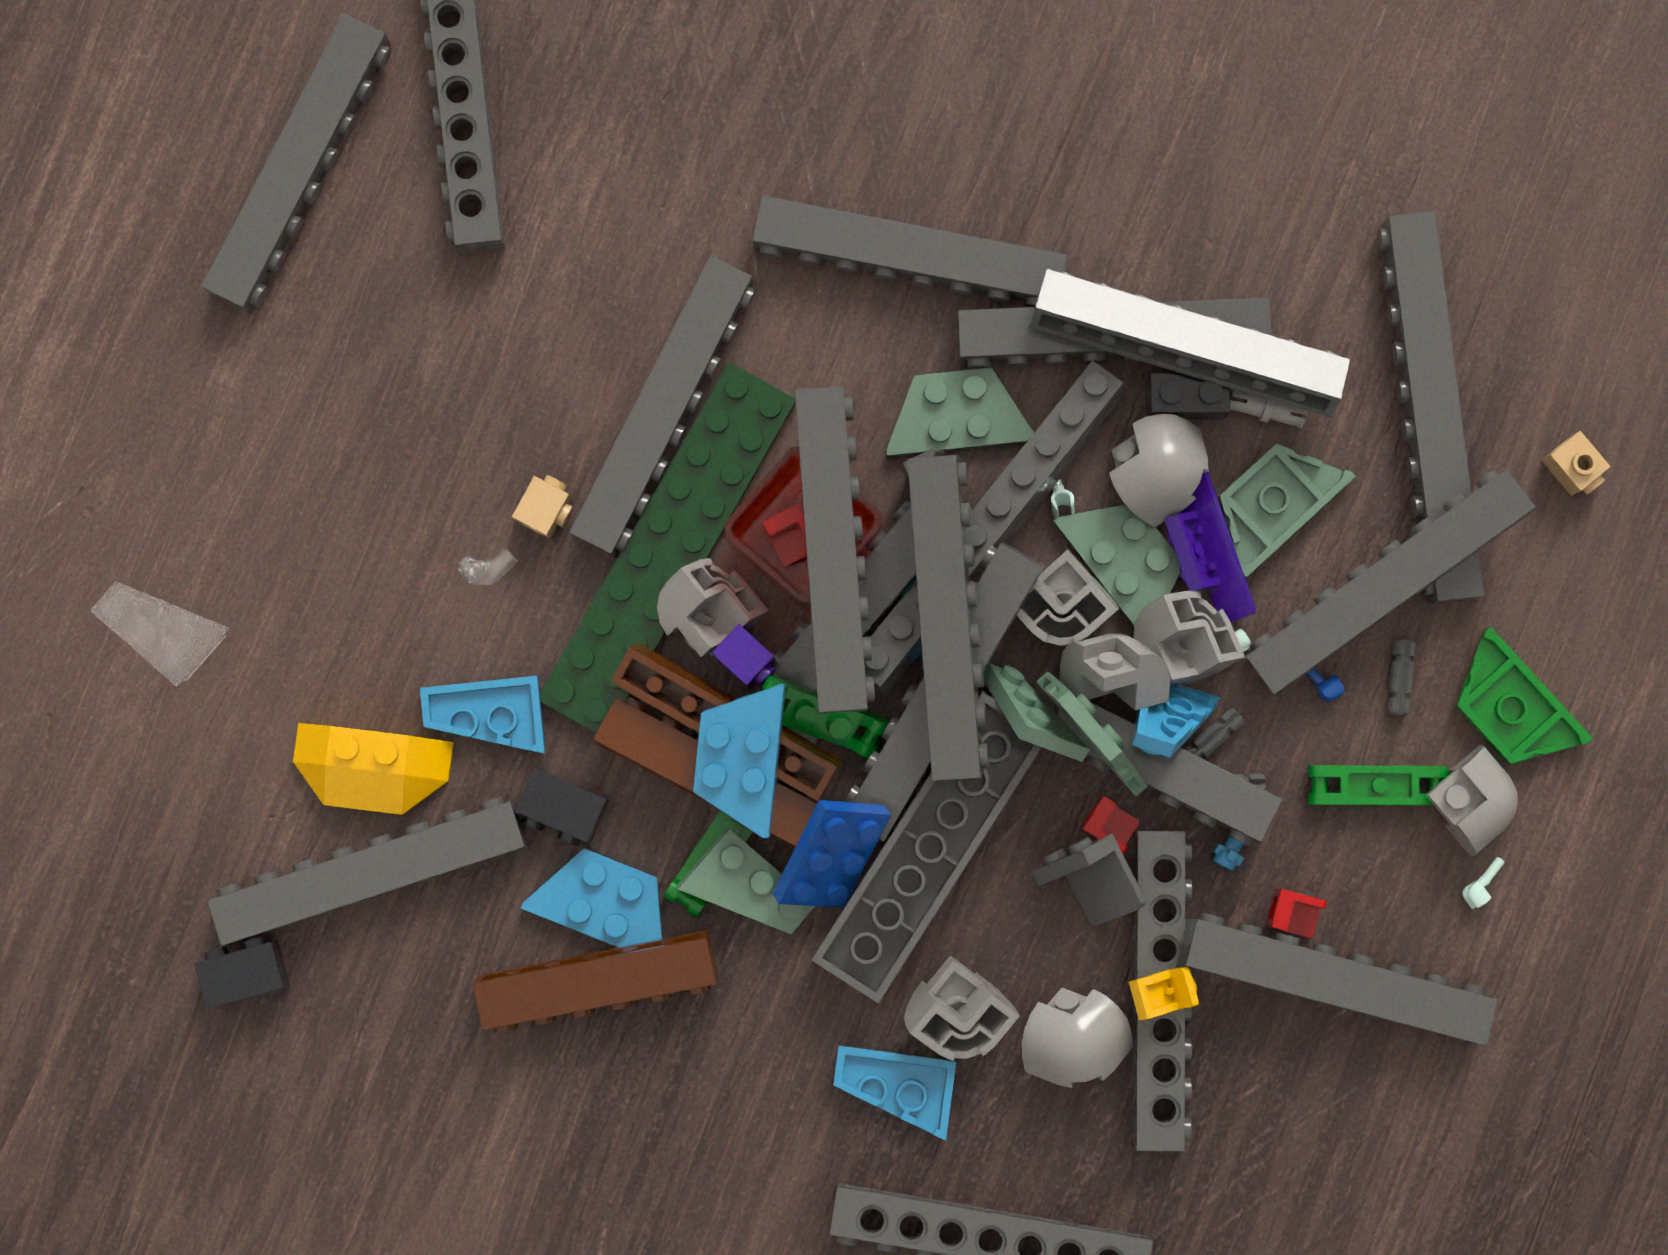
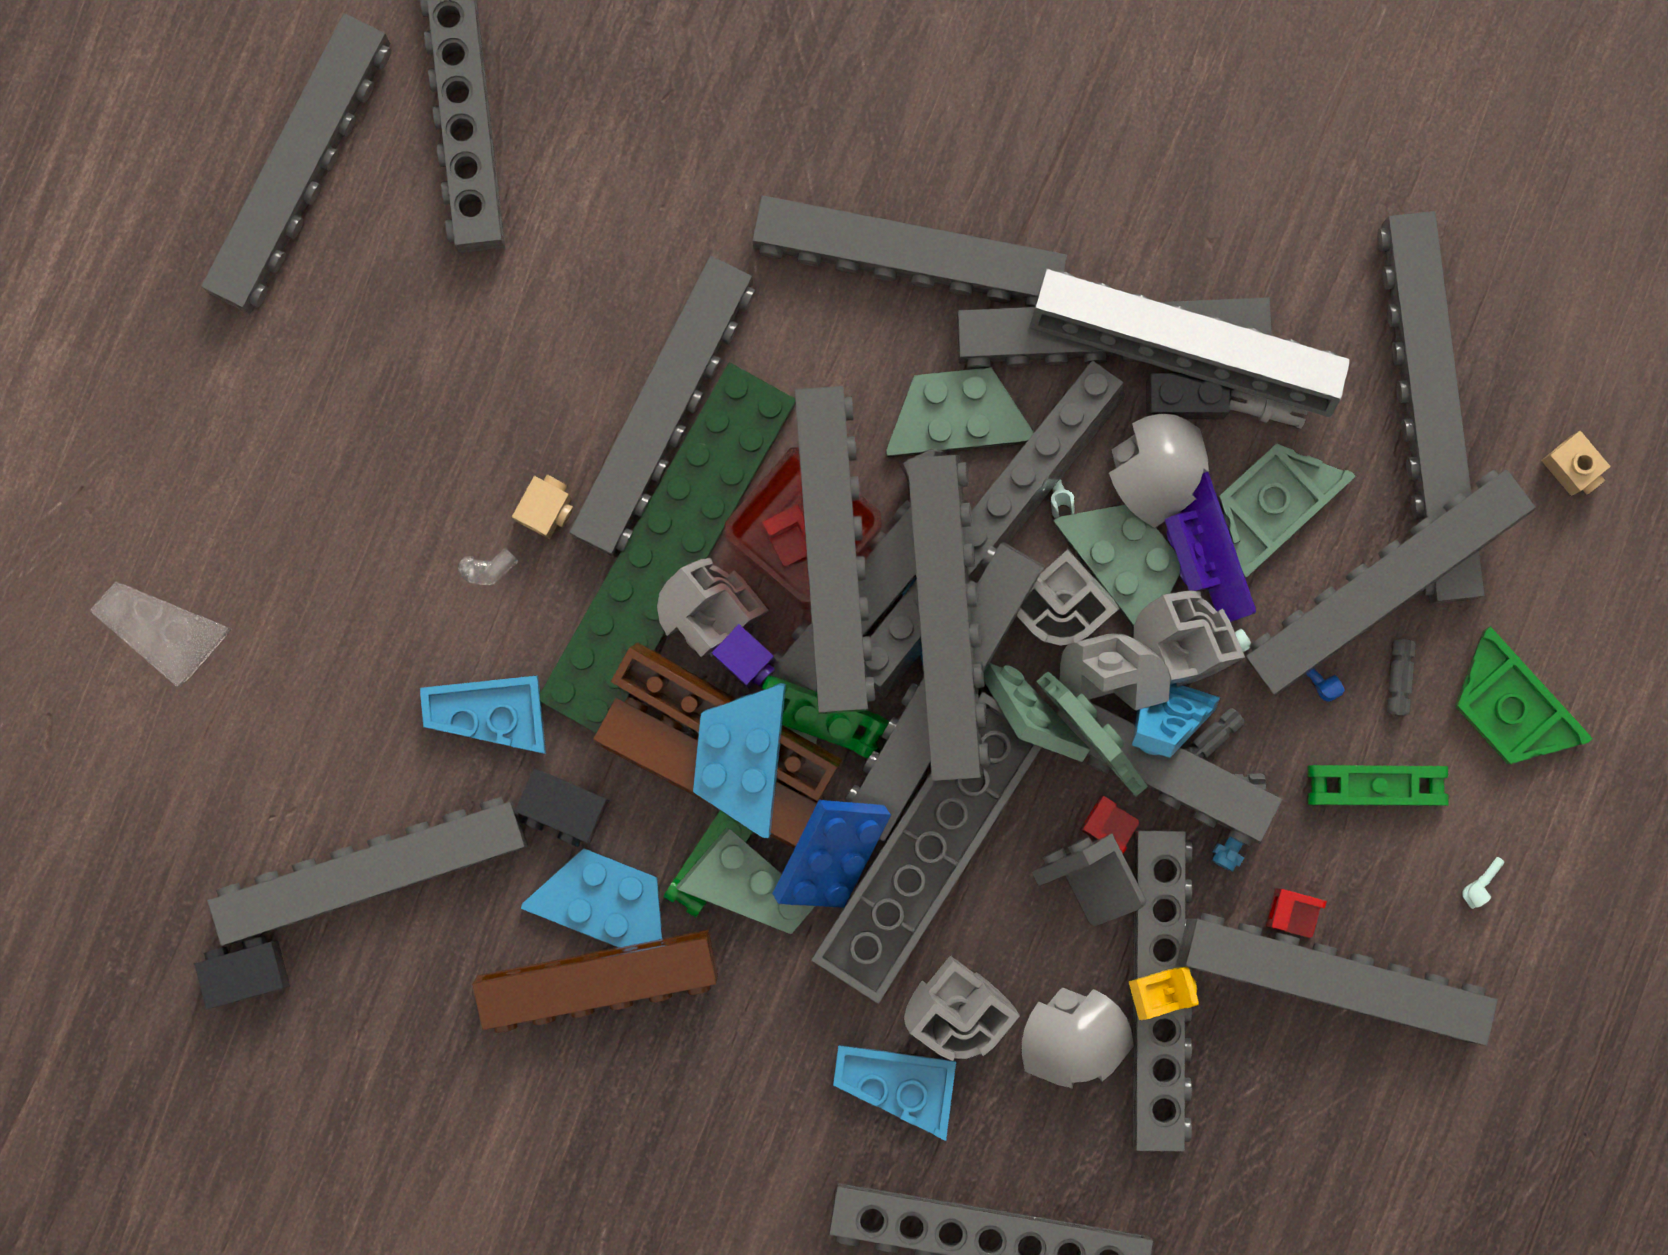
(371, 767): yellow wedge -> none
(1476, 800): light grey brick -> none

